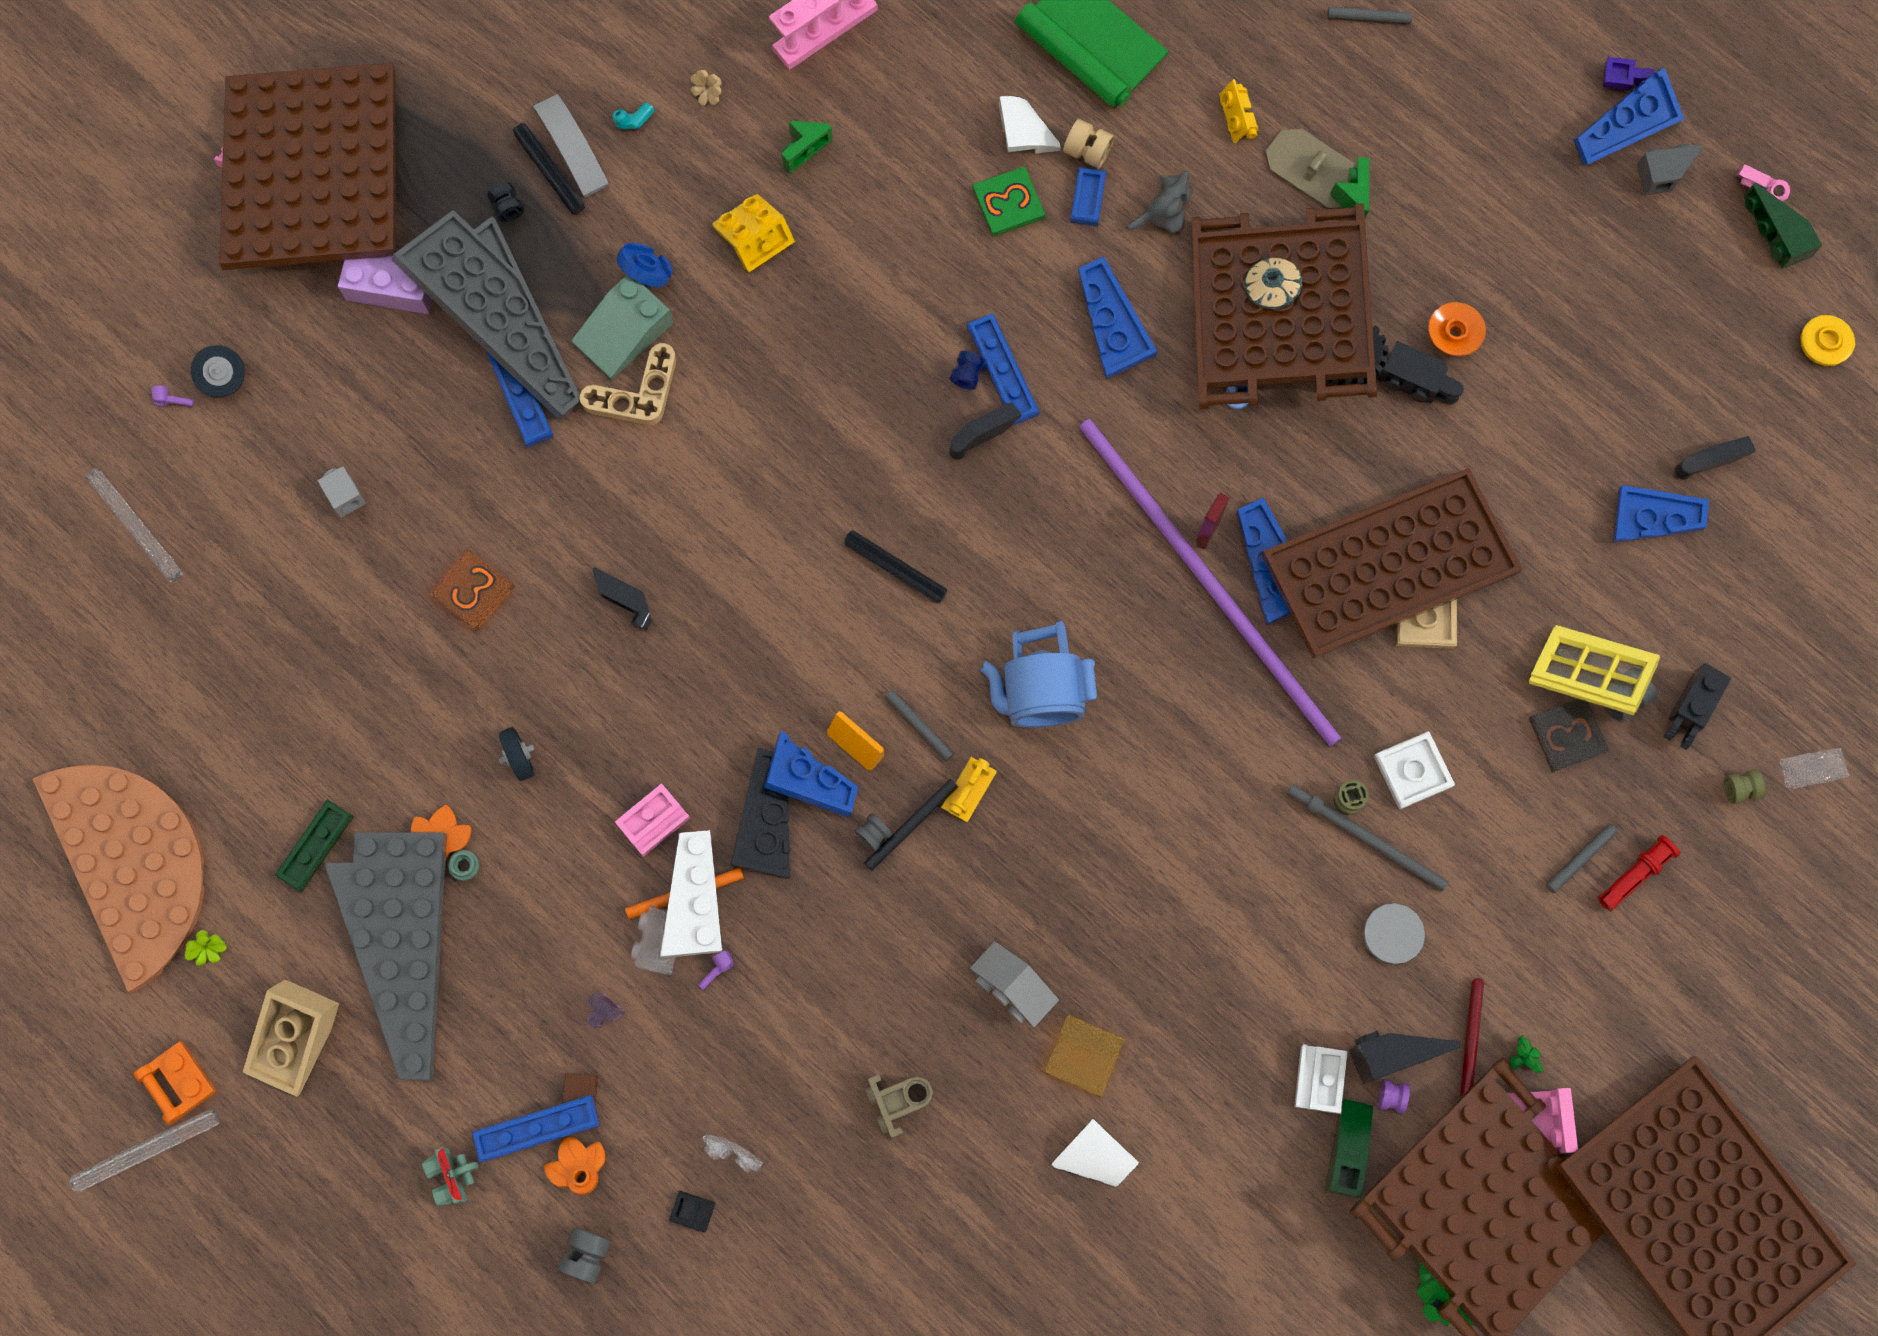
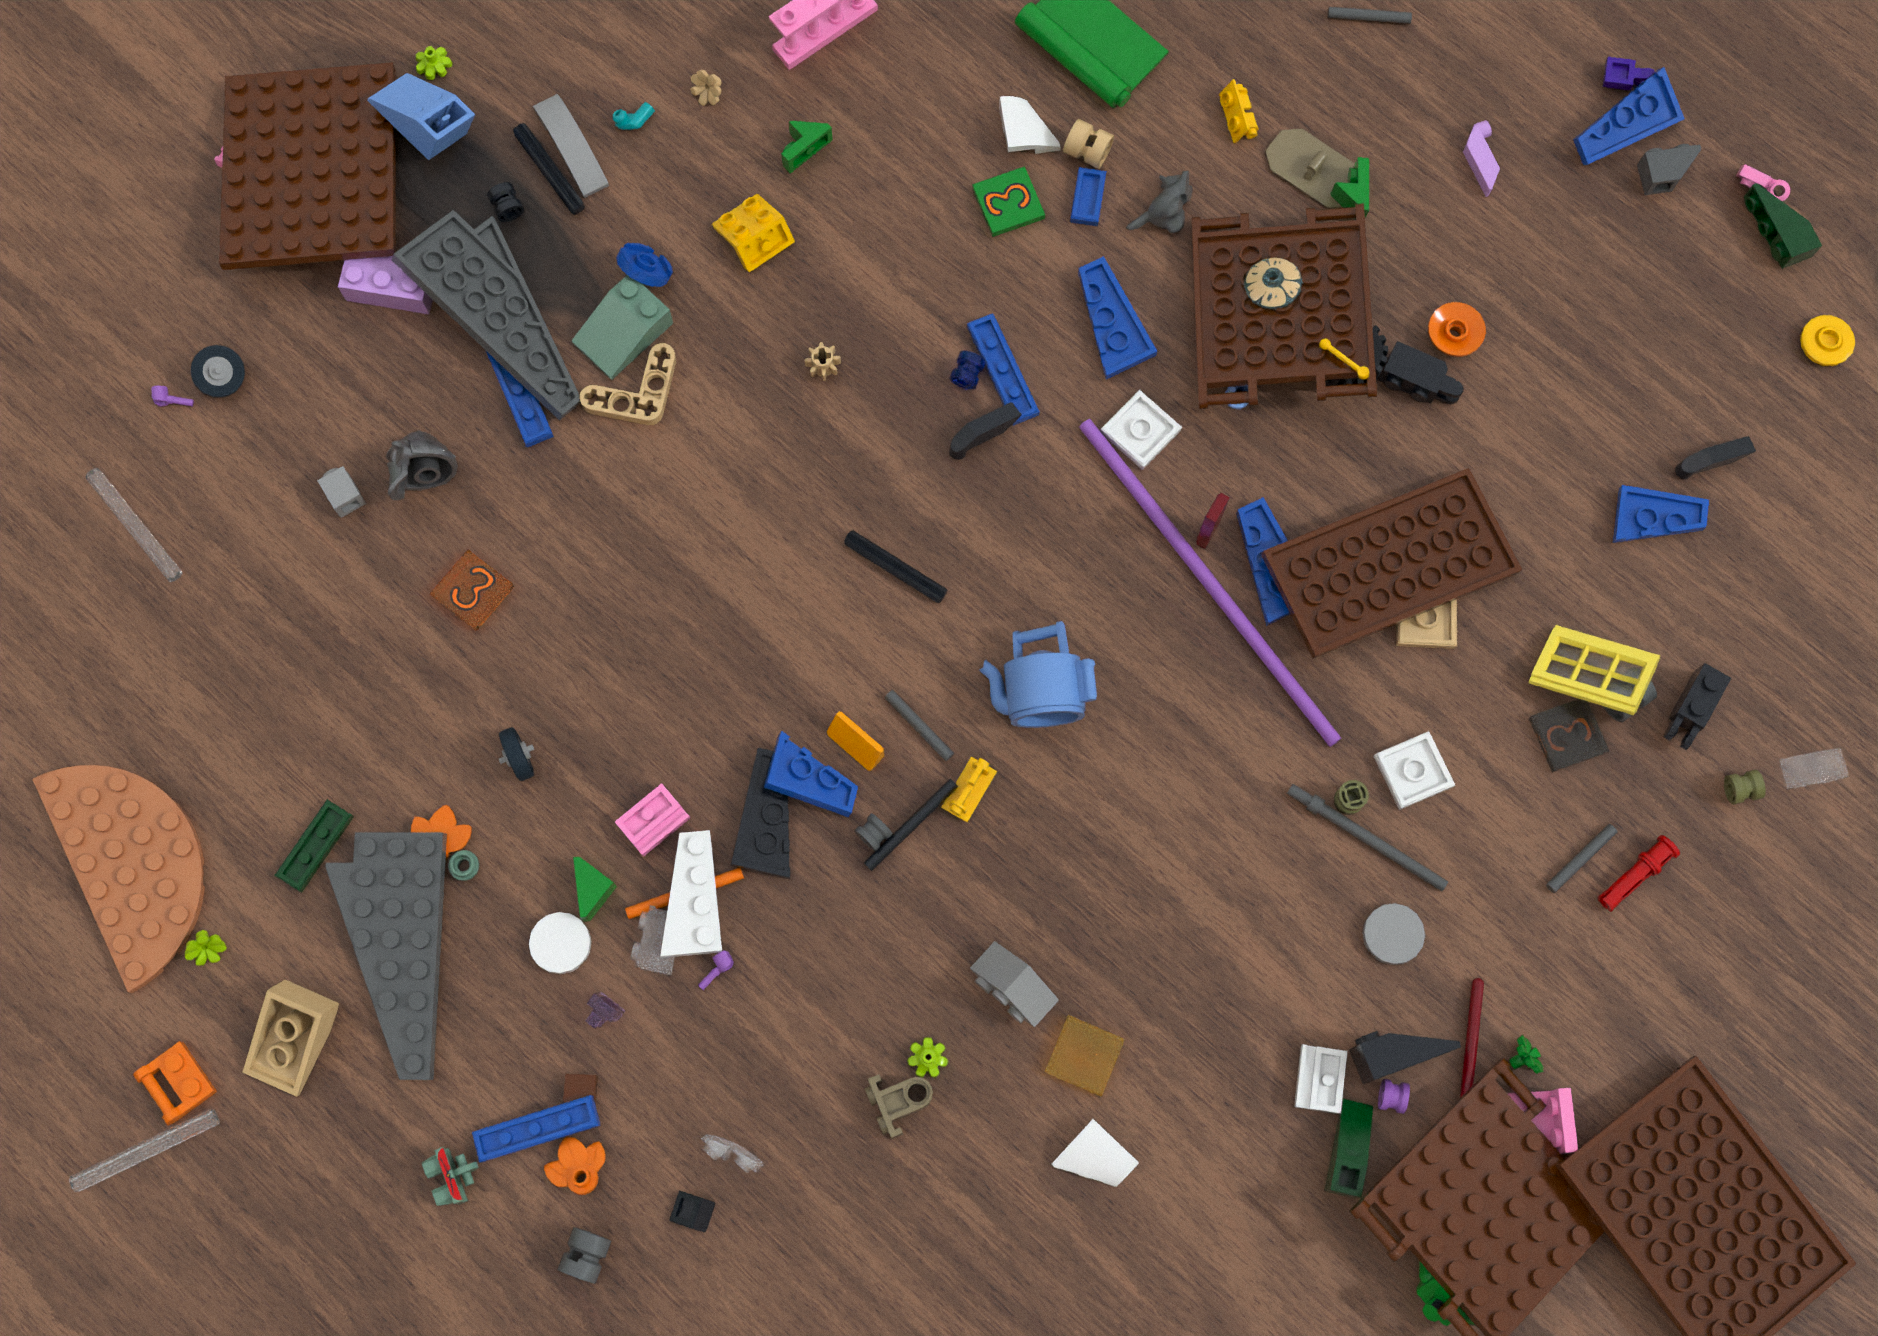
(418, 464): none -> flat silver head
(423, 113): none -> medium blue slope
(433, 62): none -> lime plant
(560, 943): none -> white tile
(592, 888): none -> green slope
(625, 597): black piece -> none
(822, 352): none -> tan gear
(924, 1065): none -> lime plant
(1141, 429): none -> white tile
(1362, 372): none -> yellow hinge
(1480, 156): none -> lavender piece

